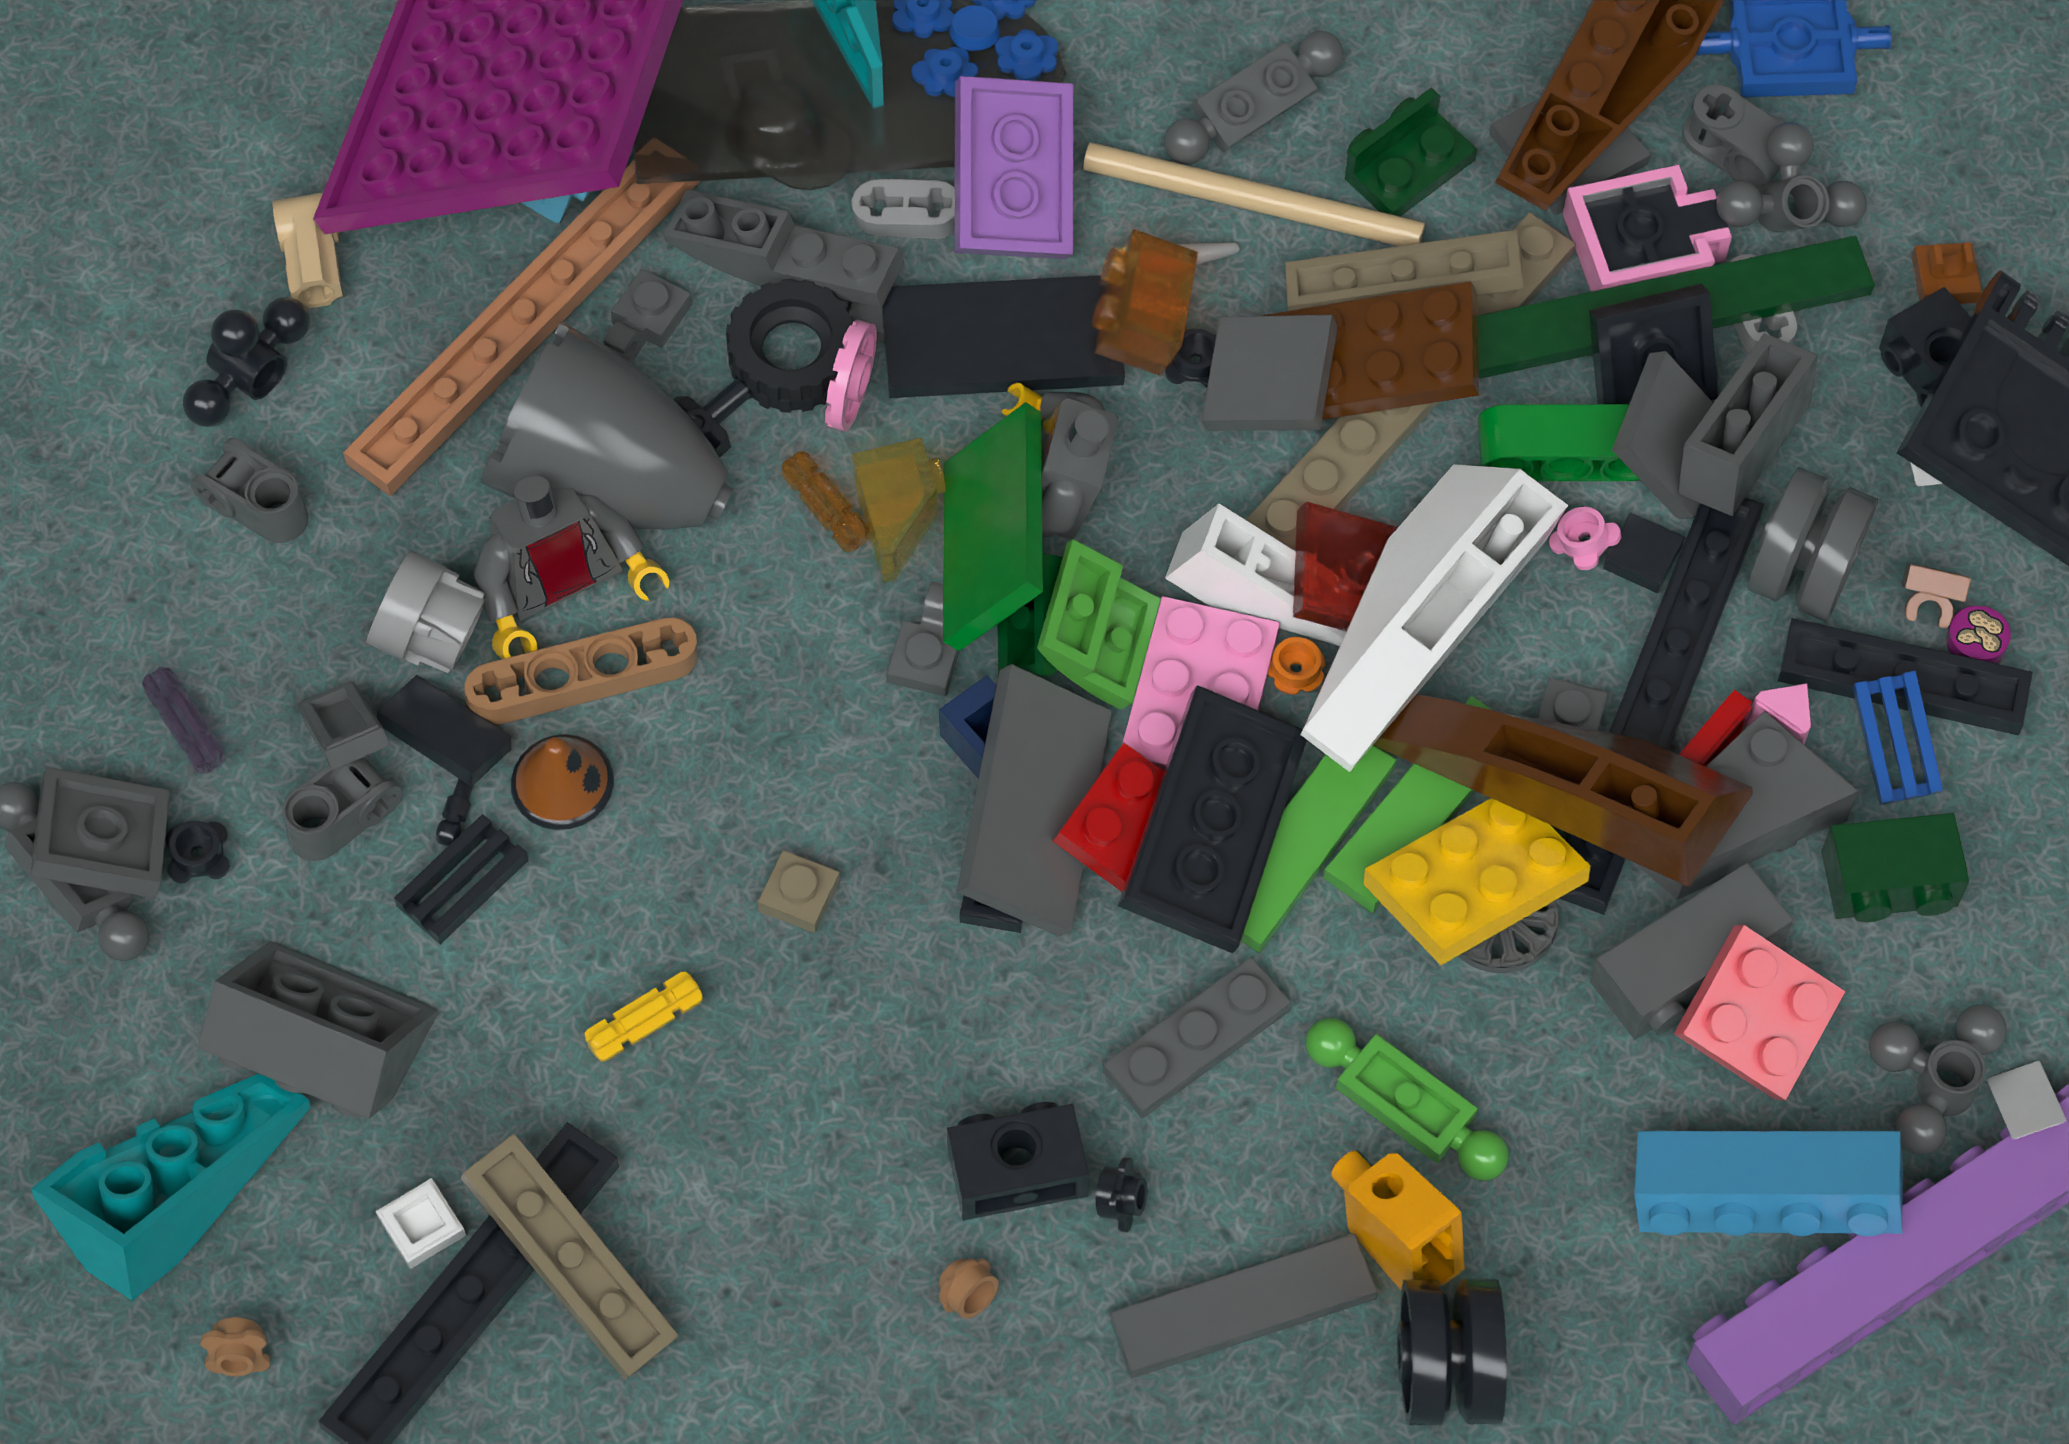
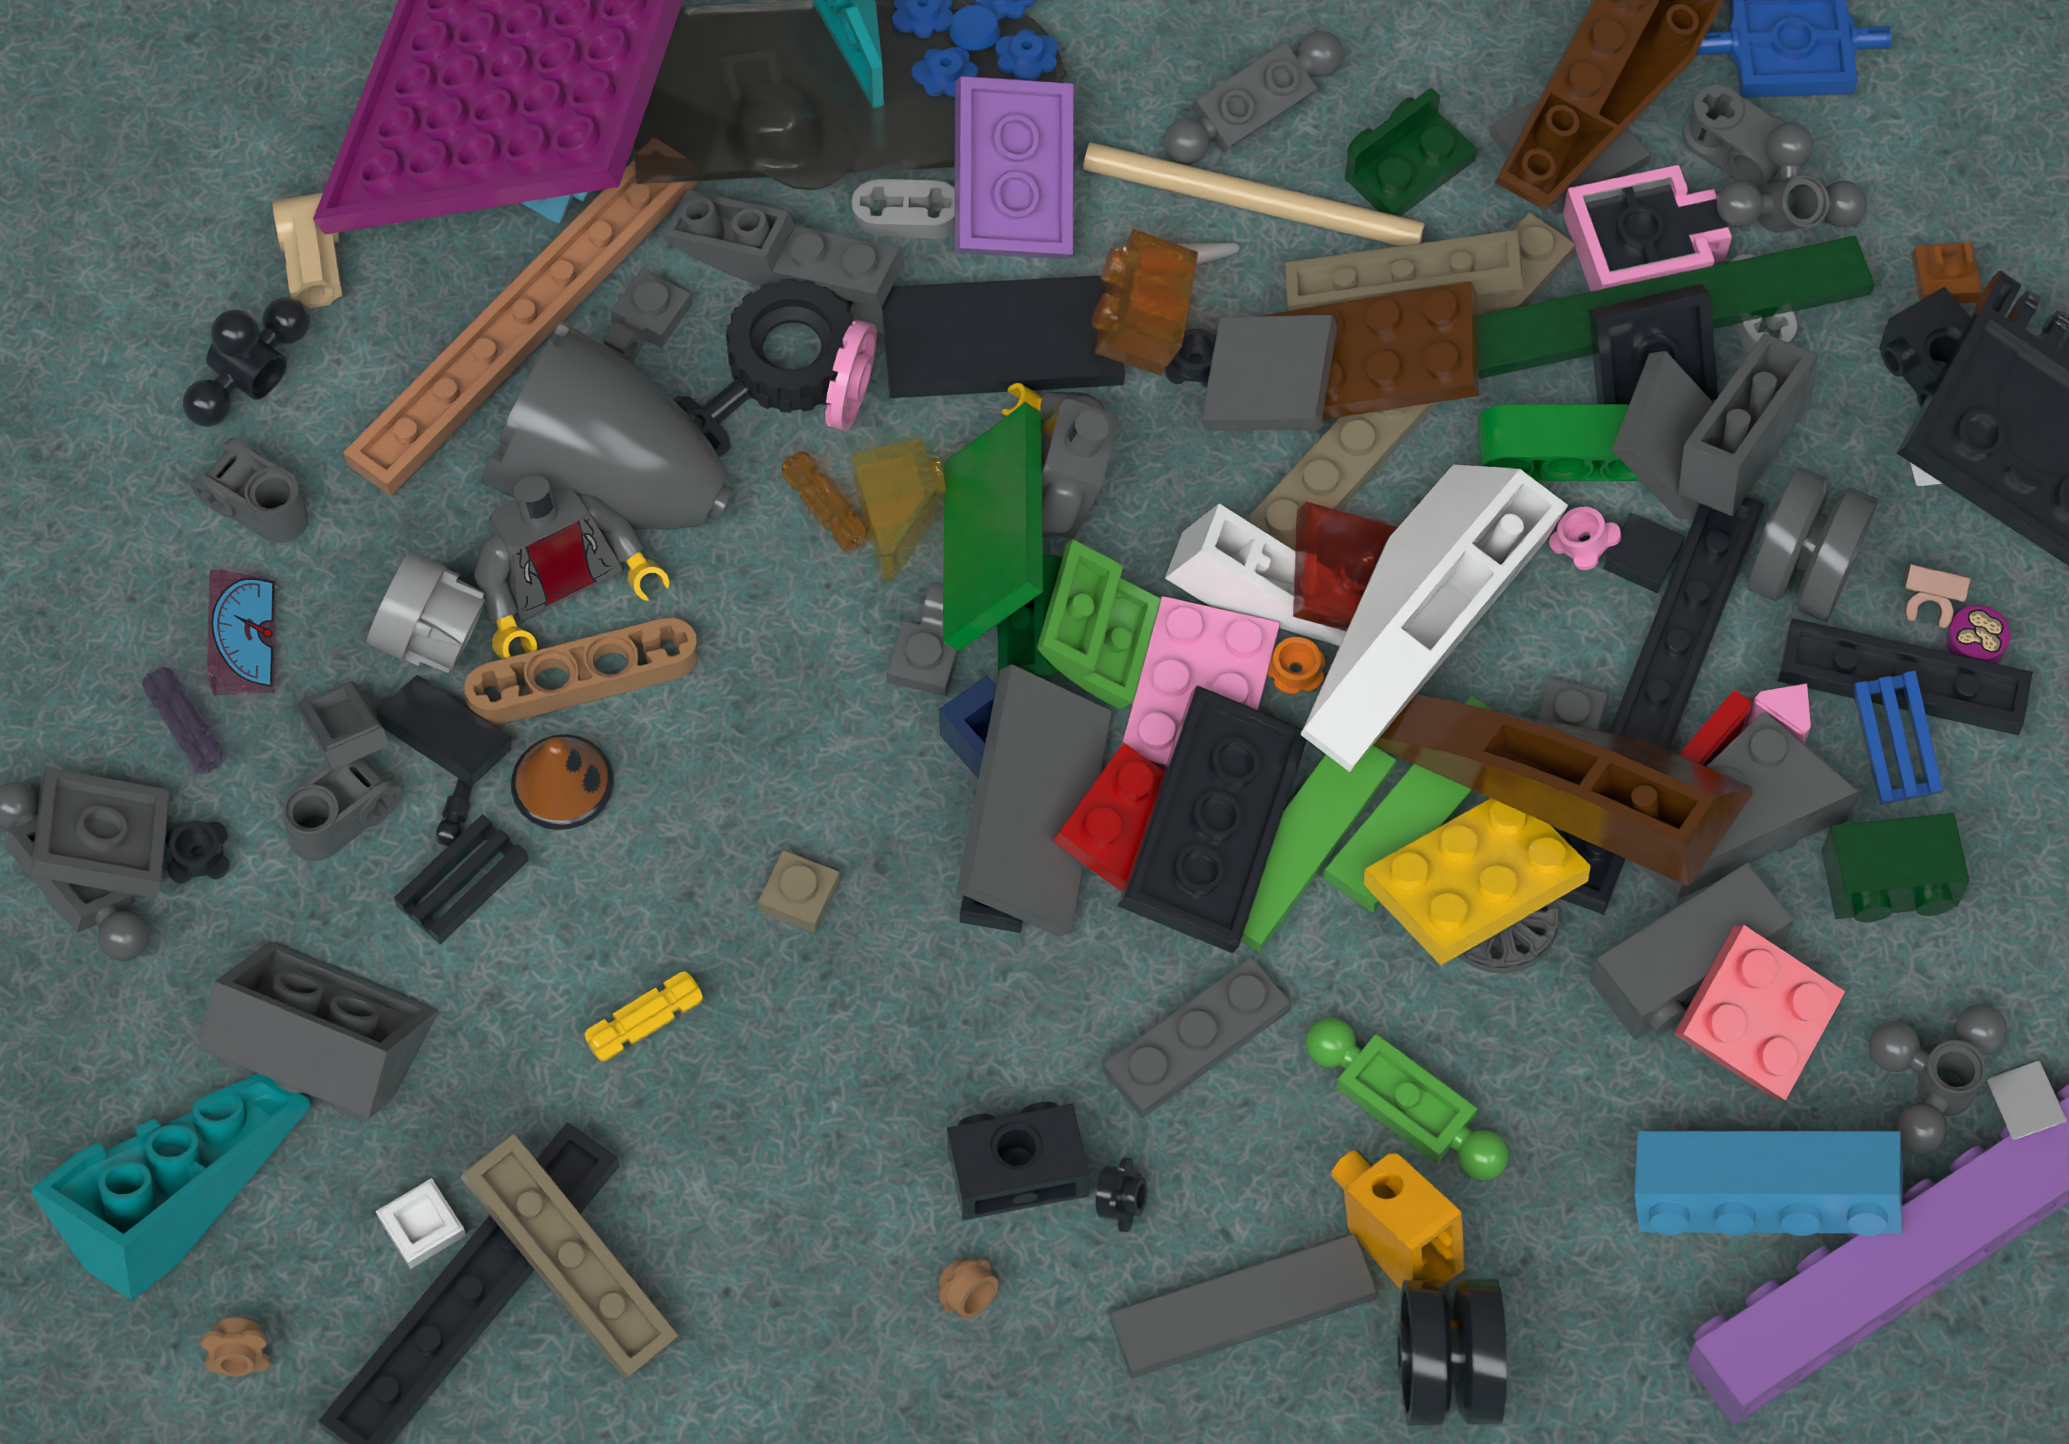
(241, 633): none -> slope

